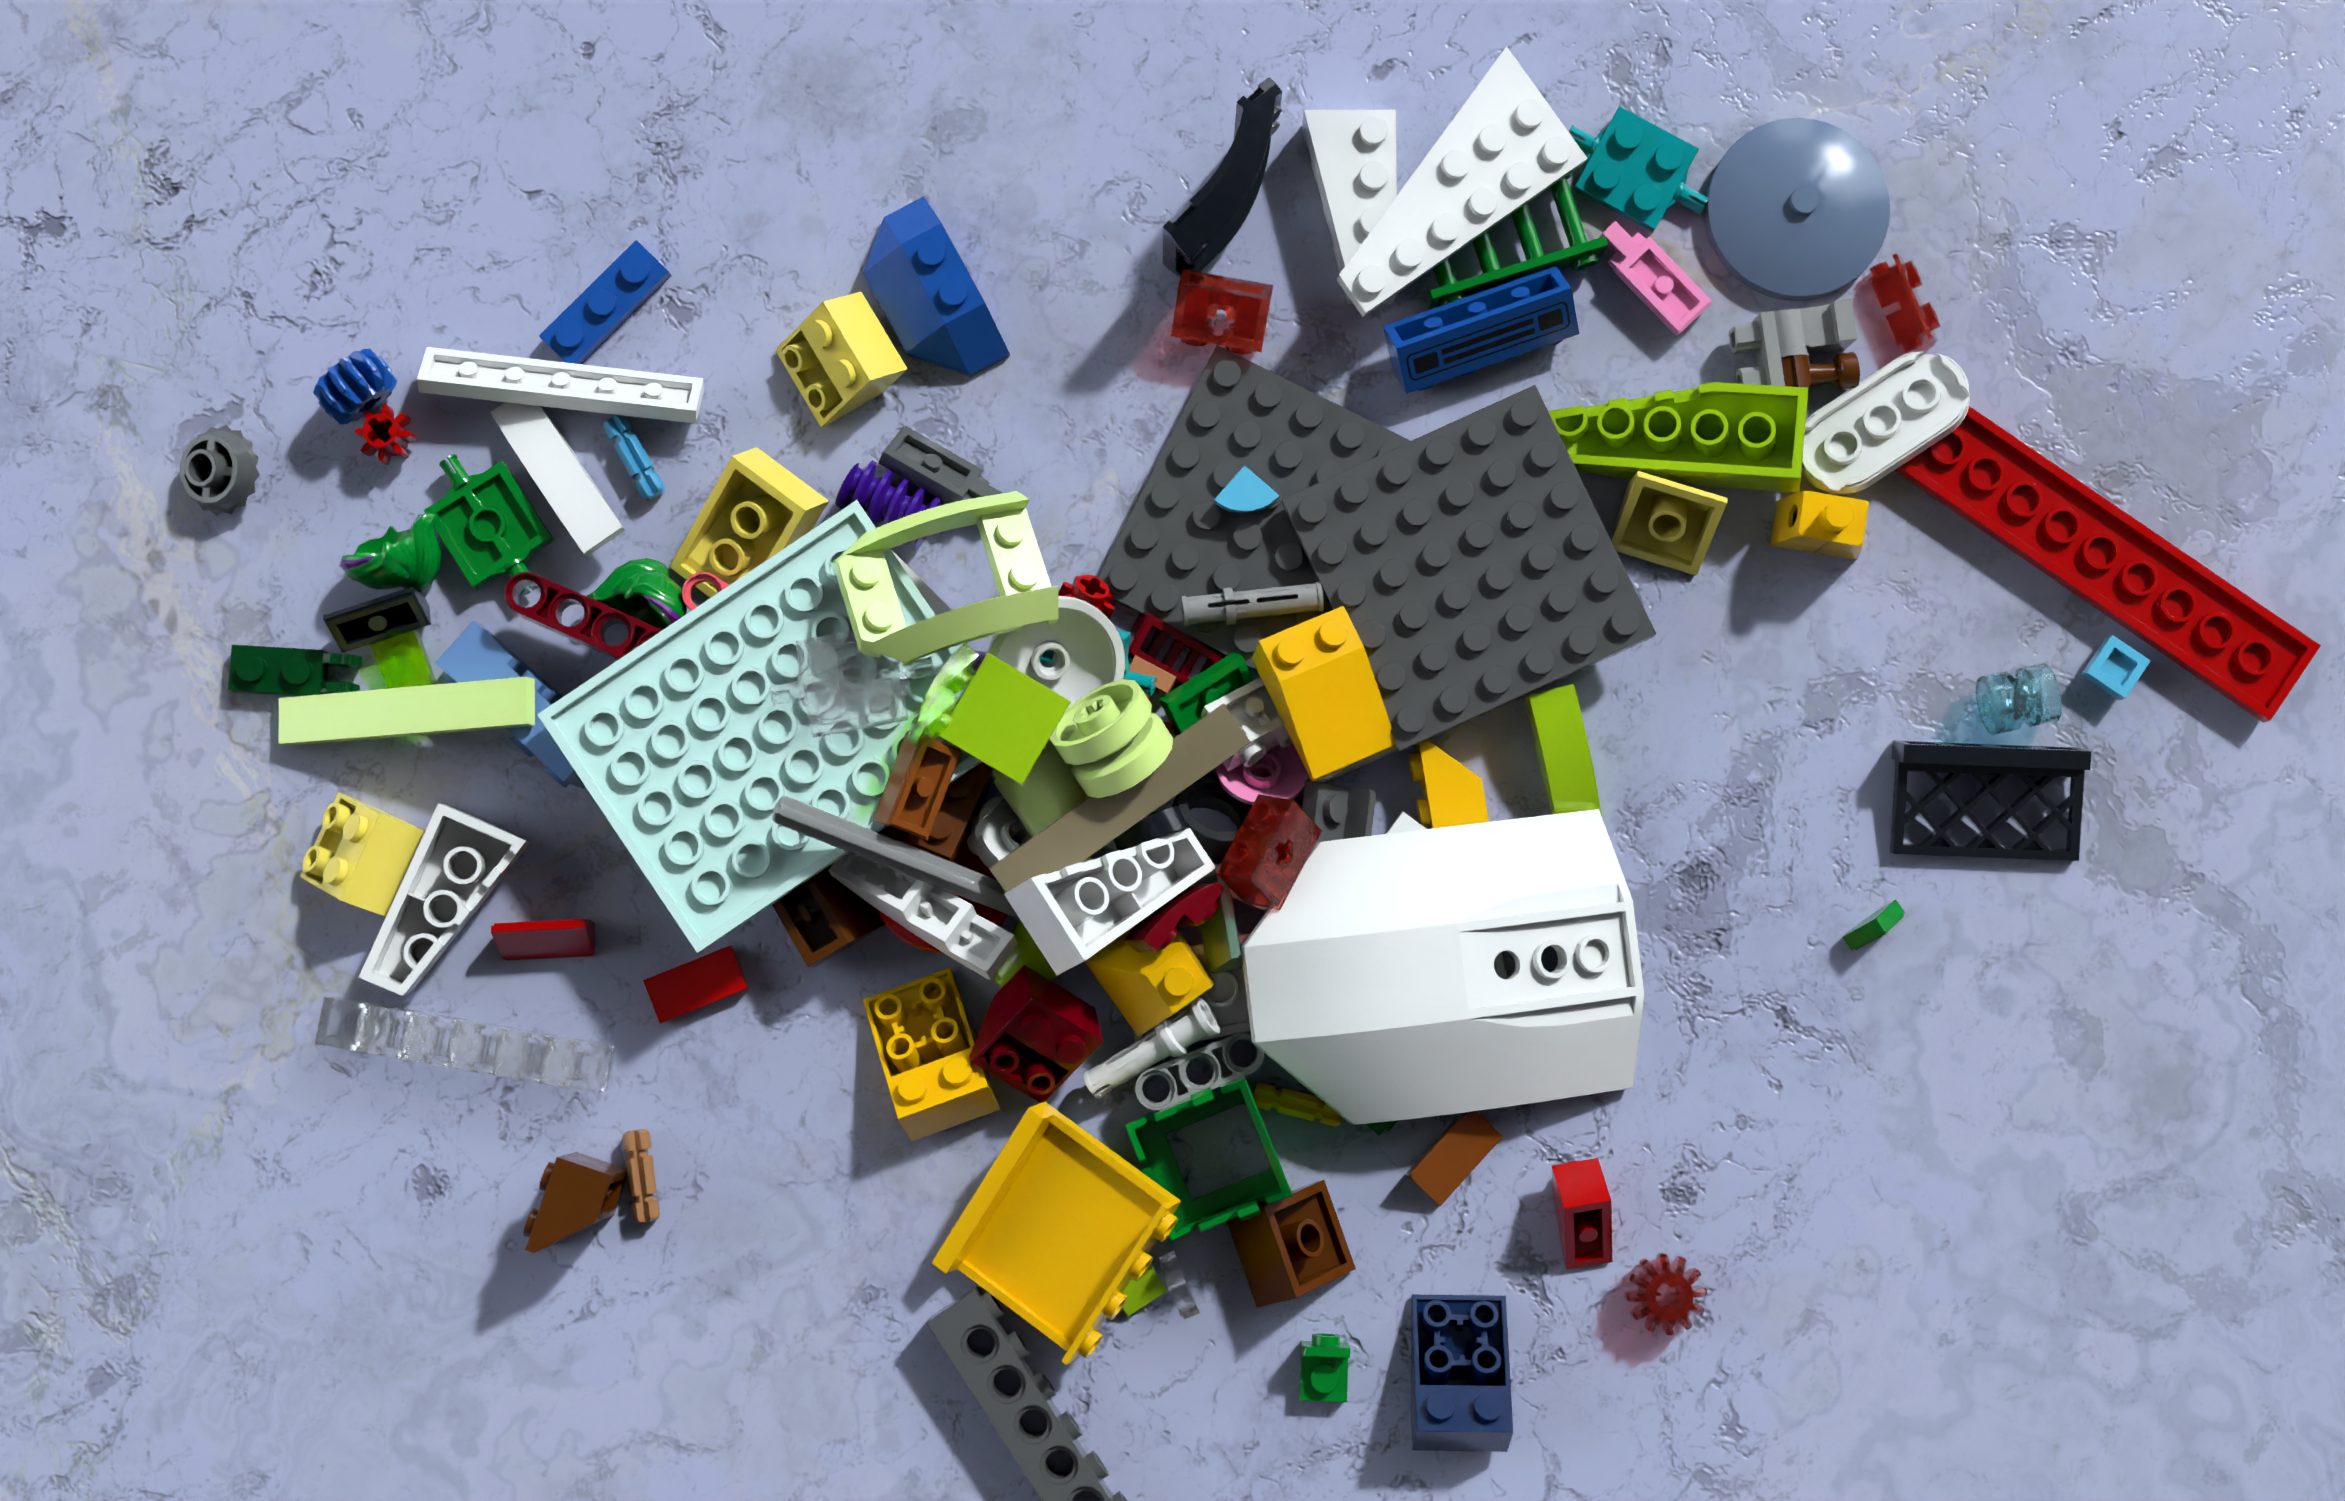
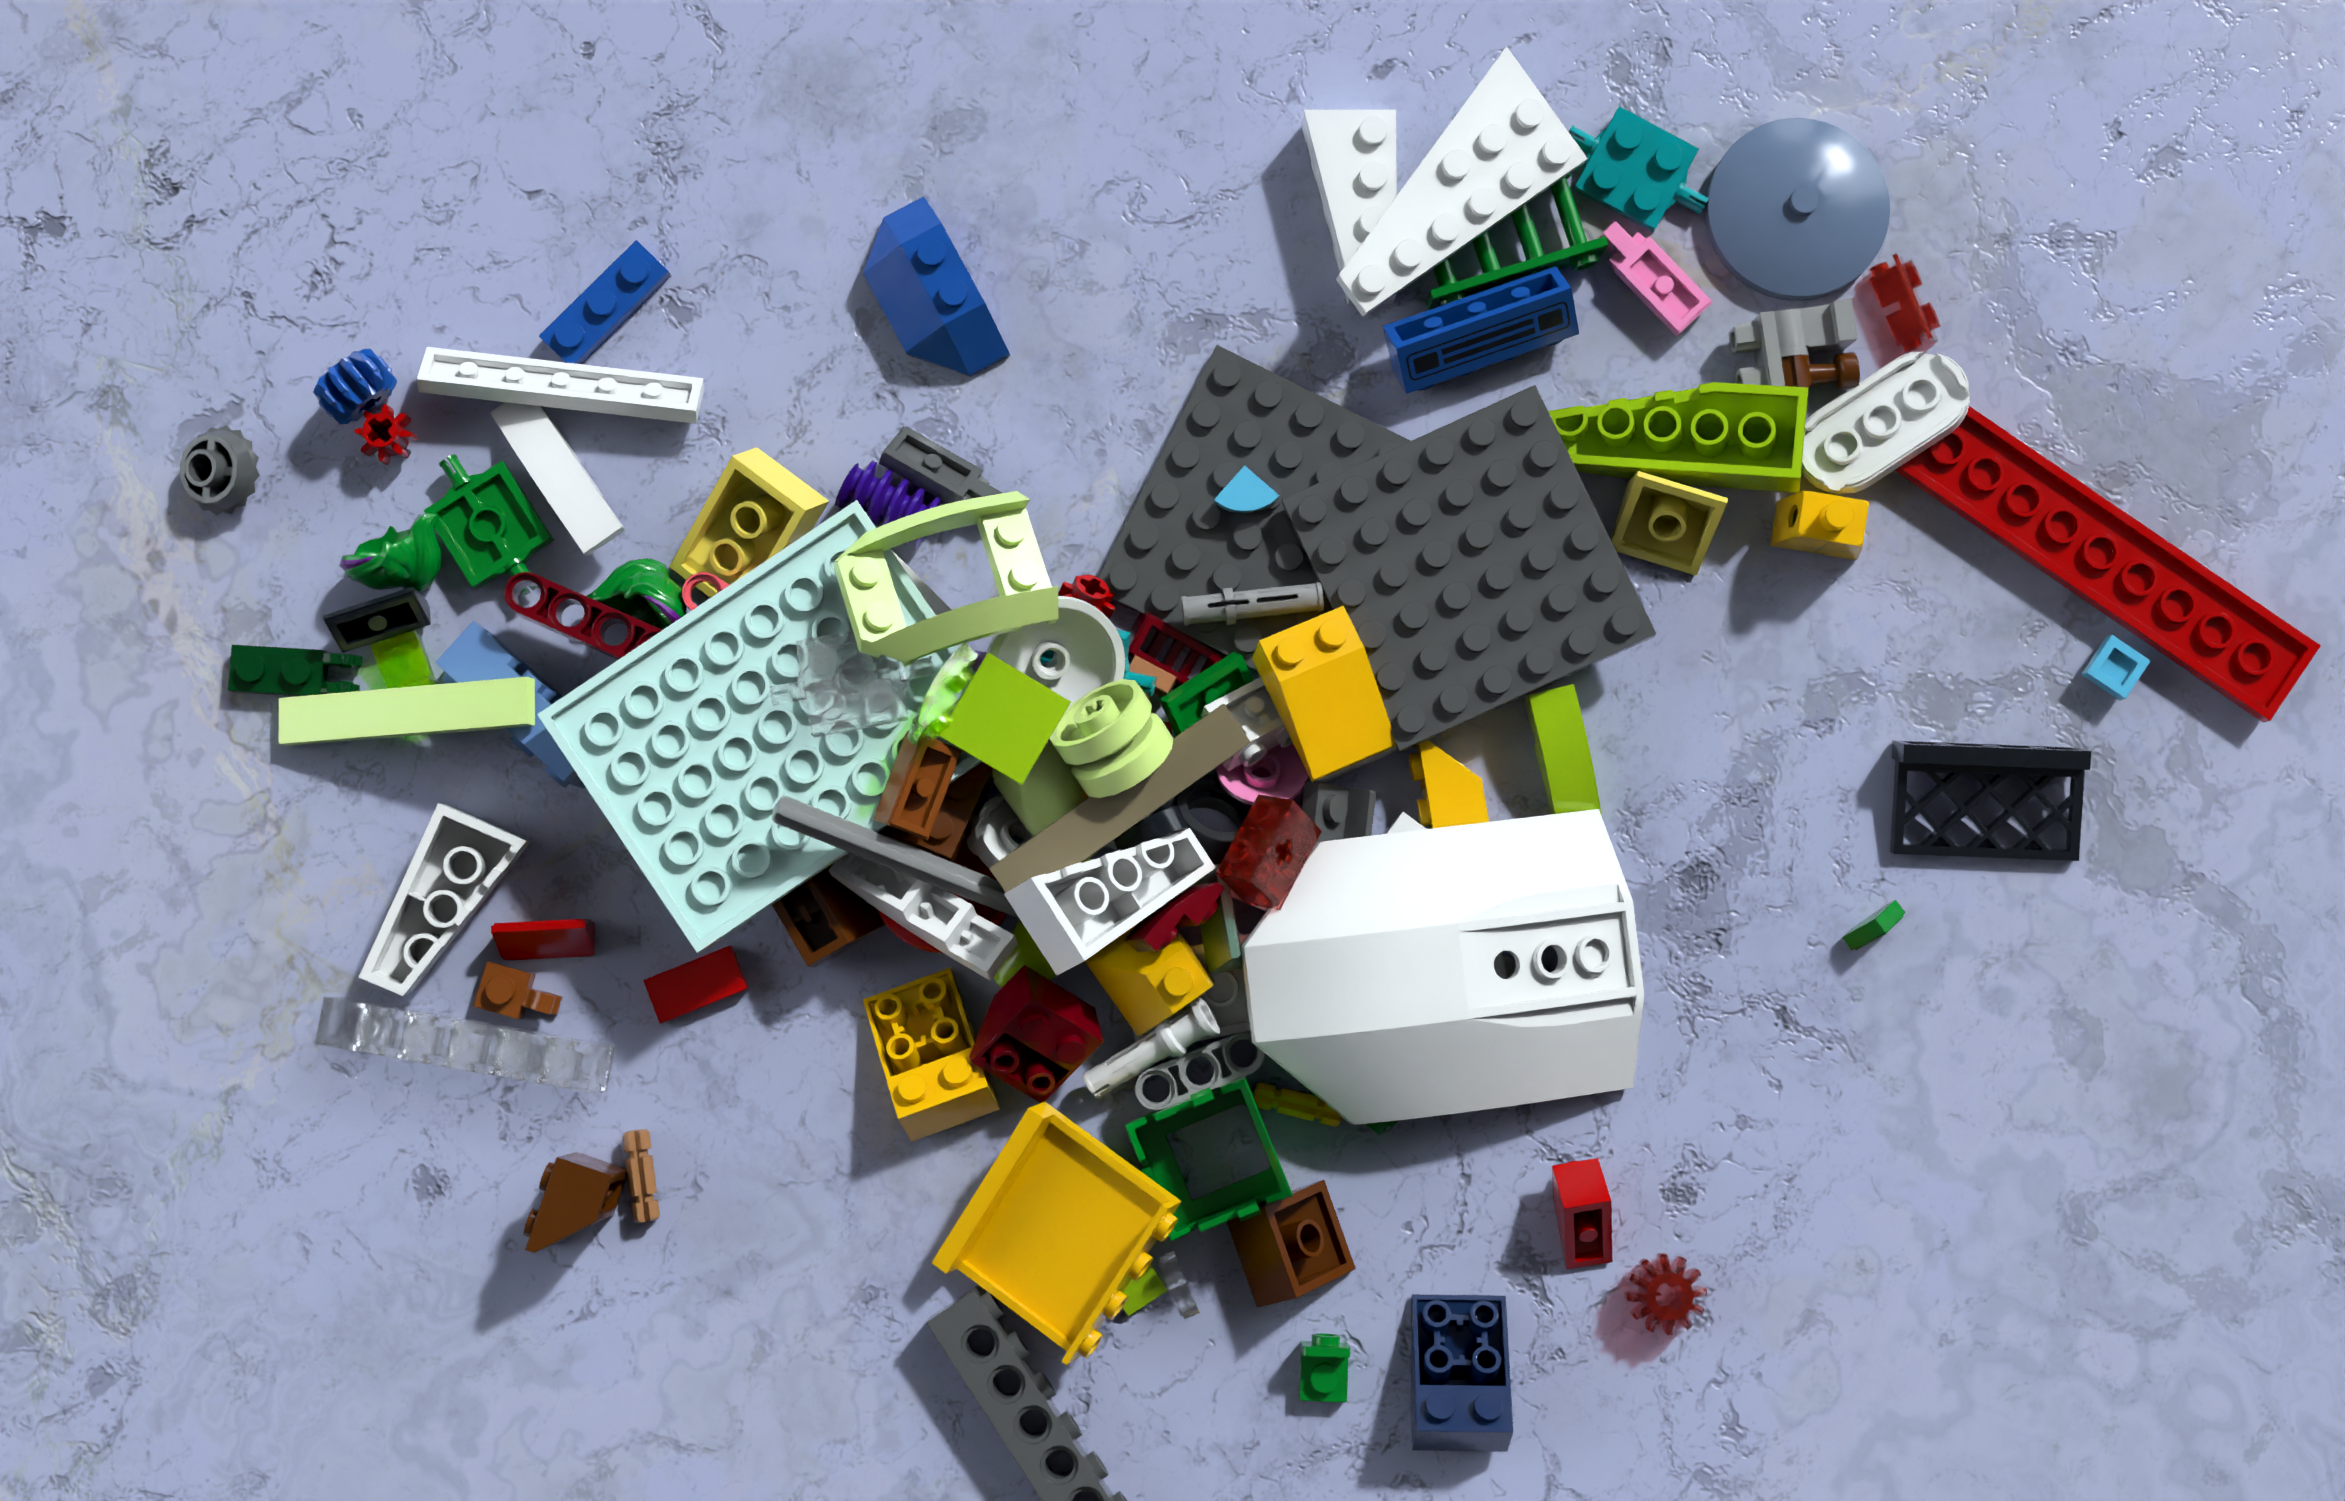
(361, 854): light yellow slope -> none
(511, 991): none -> dark orange plate
(634, 457): dark azure axle -> none
(840, 357): light yellow slope -> none
(1228, 196): black wedge -> none
(1245, 307): clear red brick -> none
(1454, 1155): dark orange slope -> none
(2027, 697): clear light blue wheel -> none

